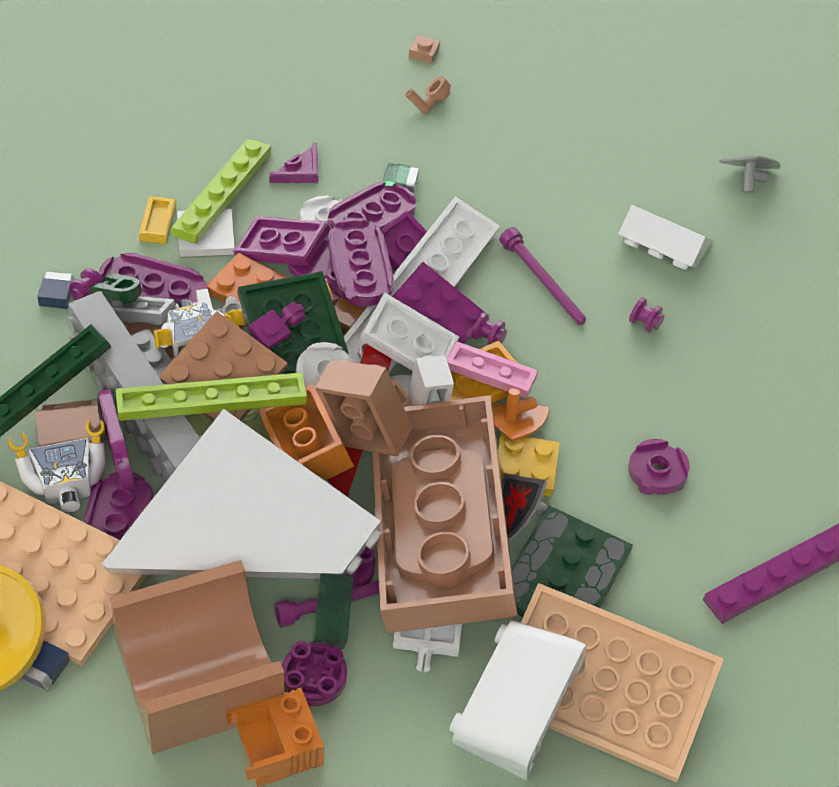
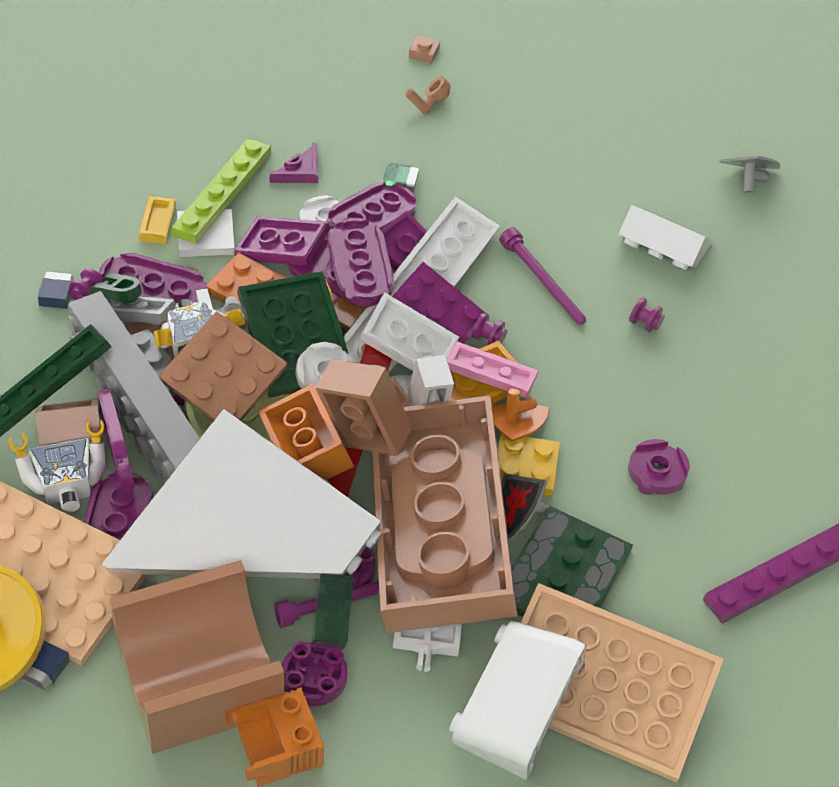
(210, 396): lime plate -> none
(272, 329): magenta plate -> none

